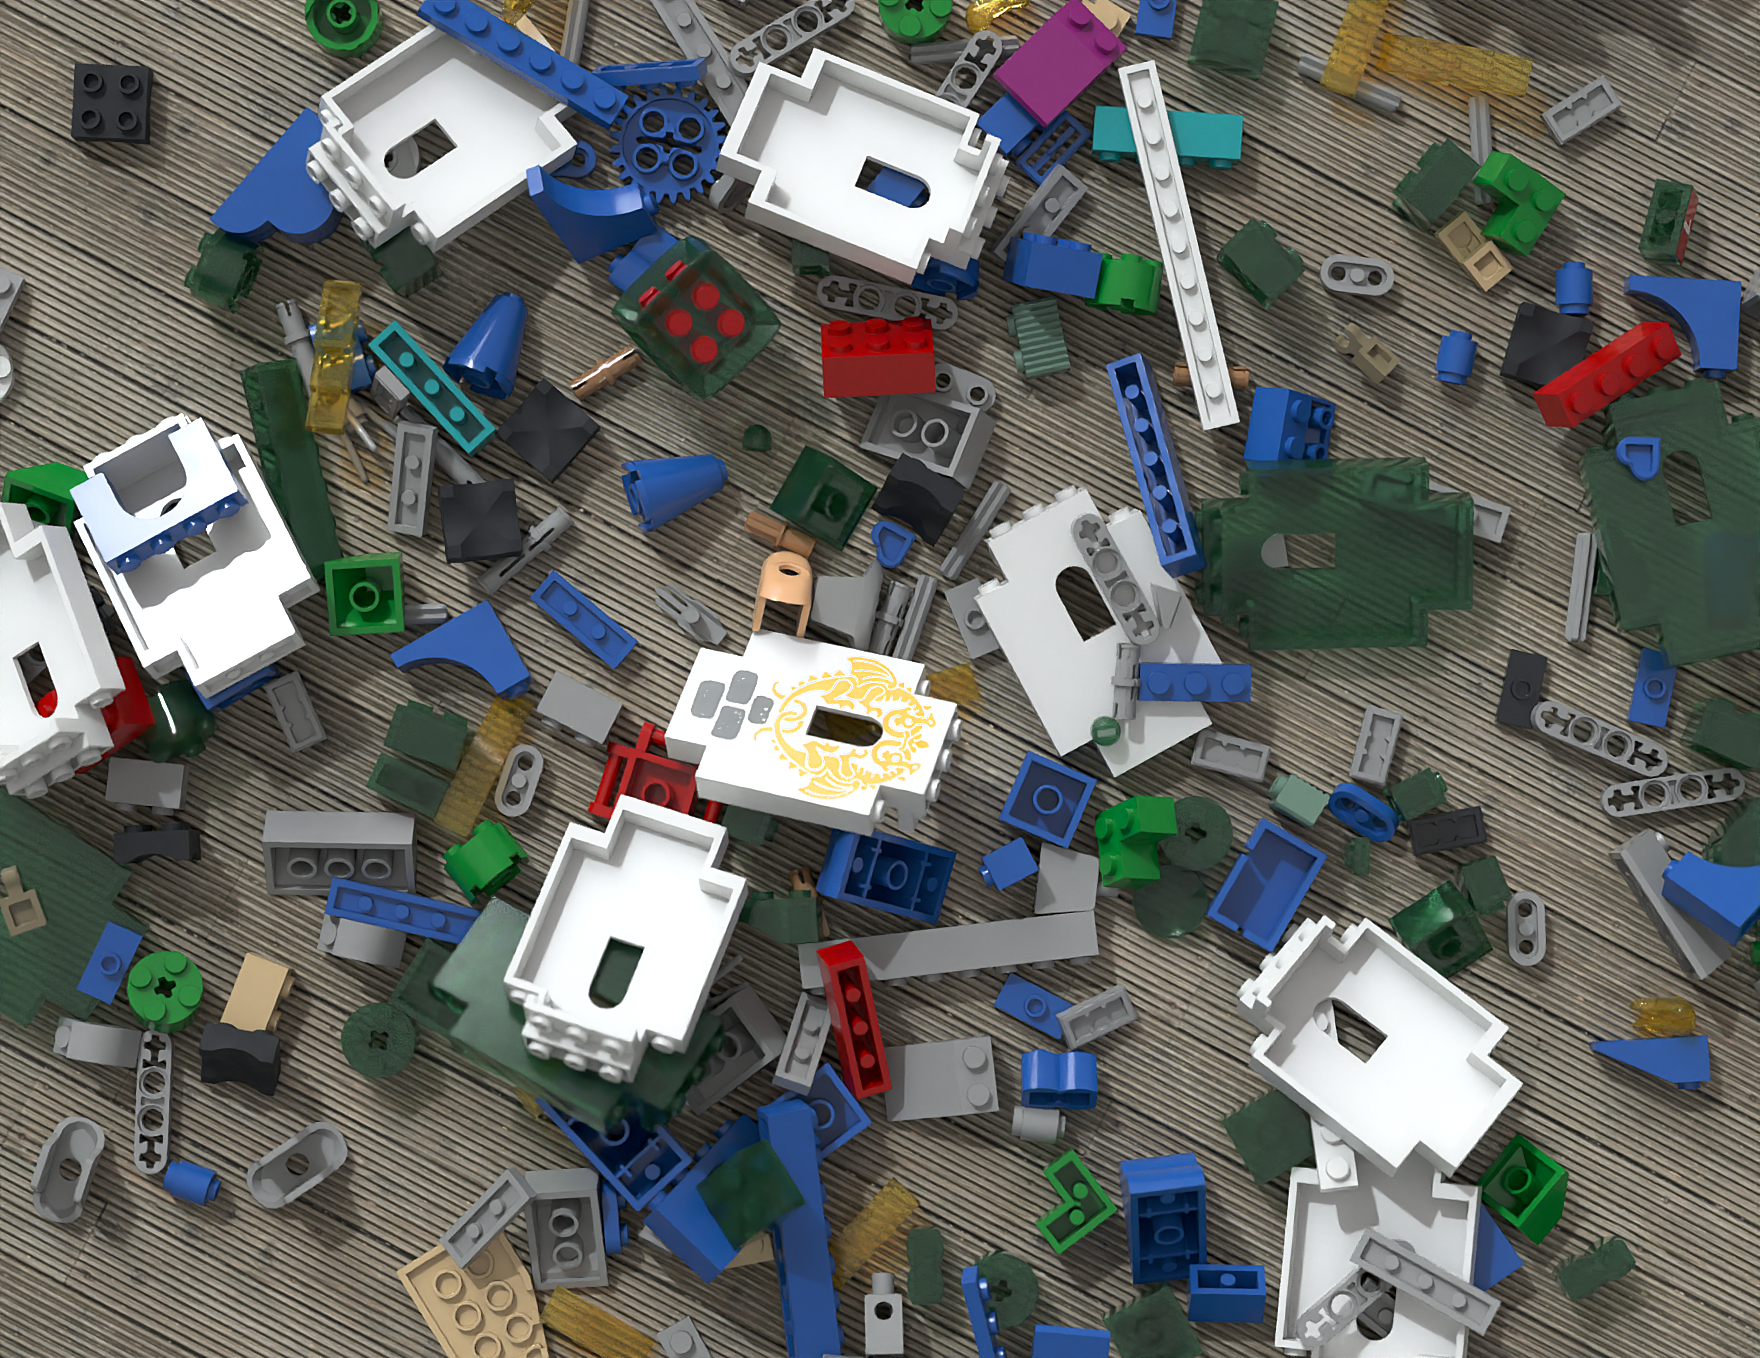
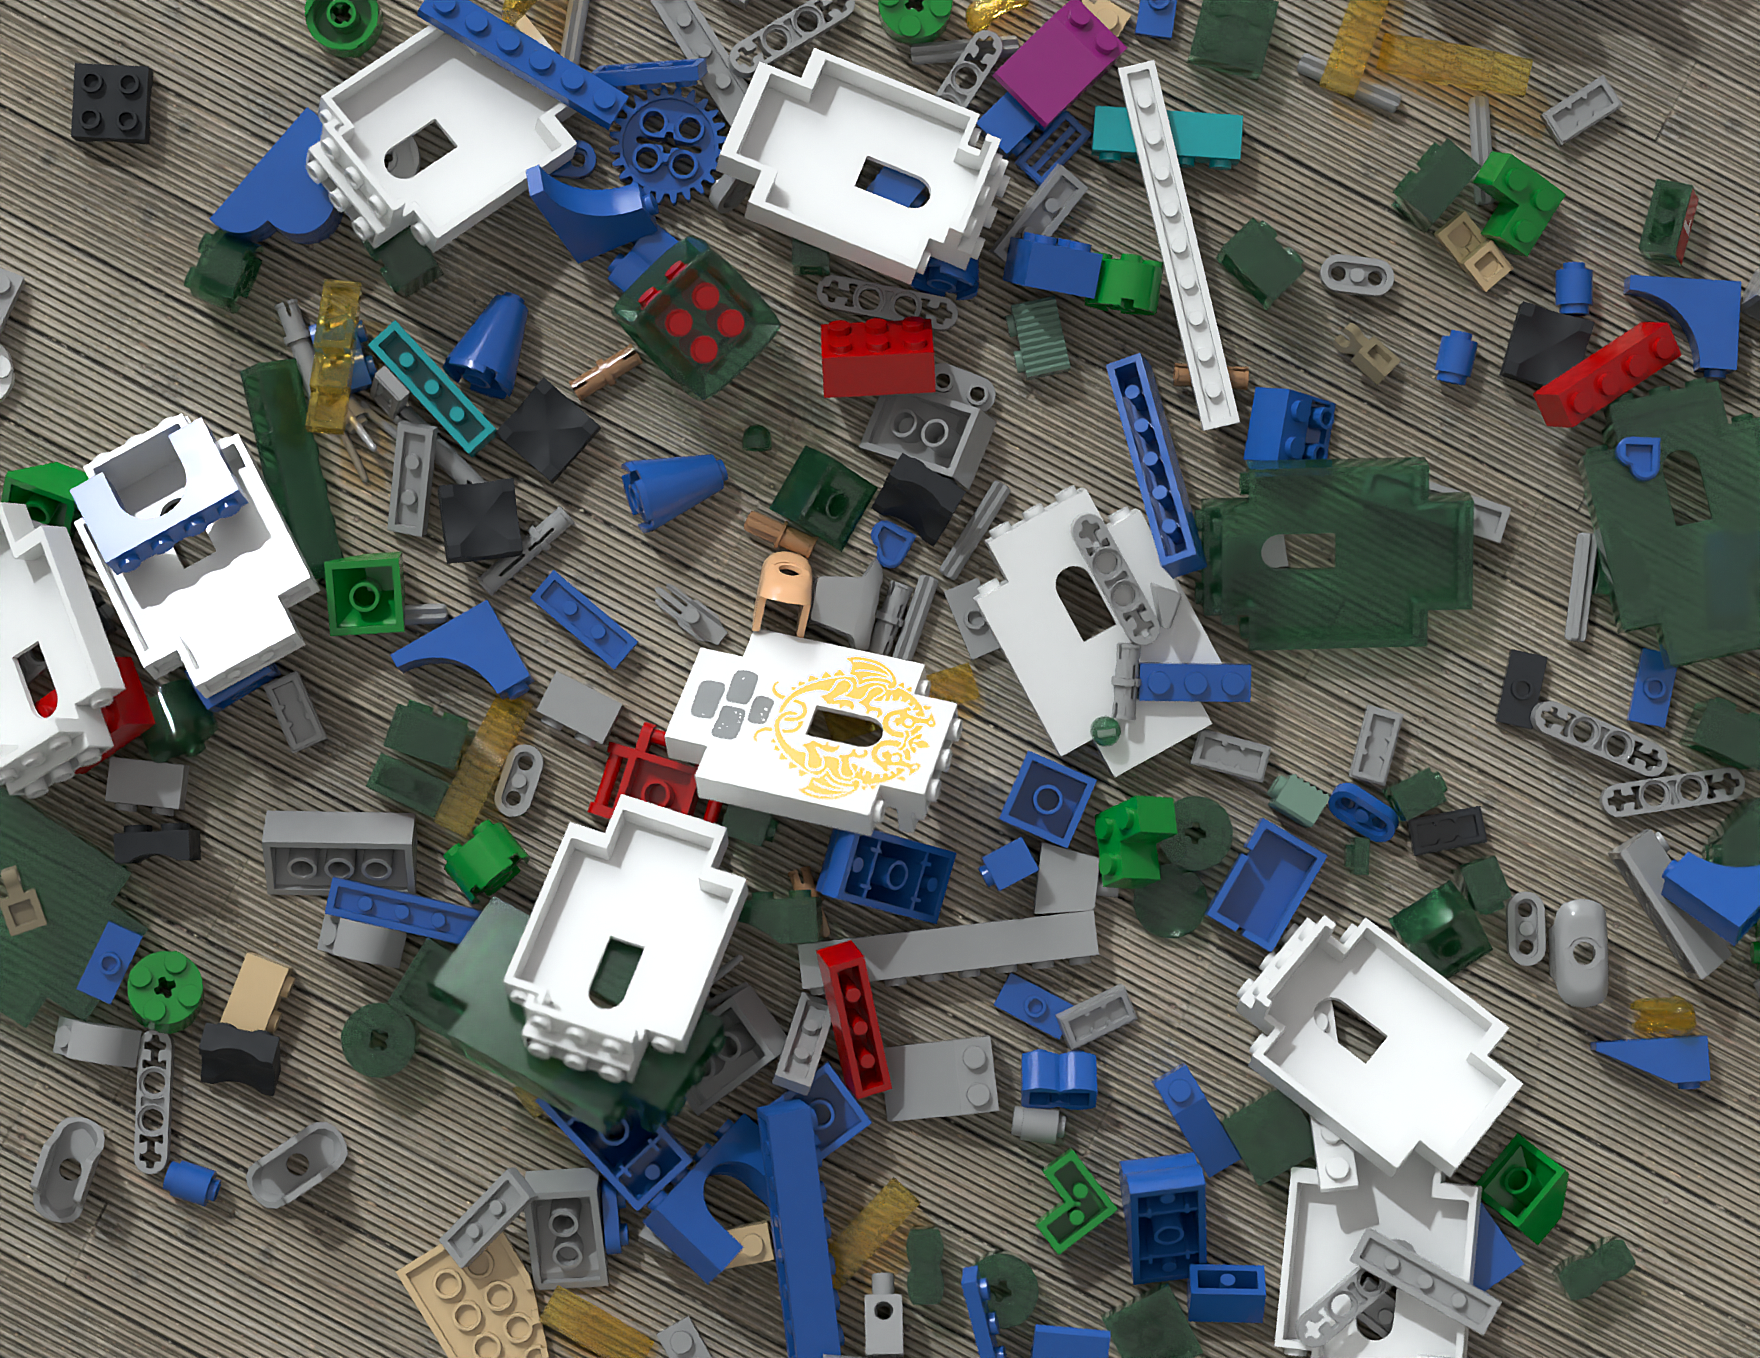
(750, 1194): clear green brick -> none
(1196, 1119): none -> blue slope
(1577, 923): none -> light grey piece

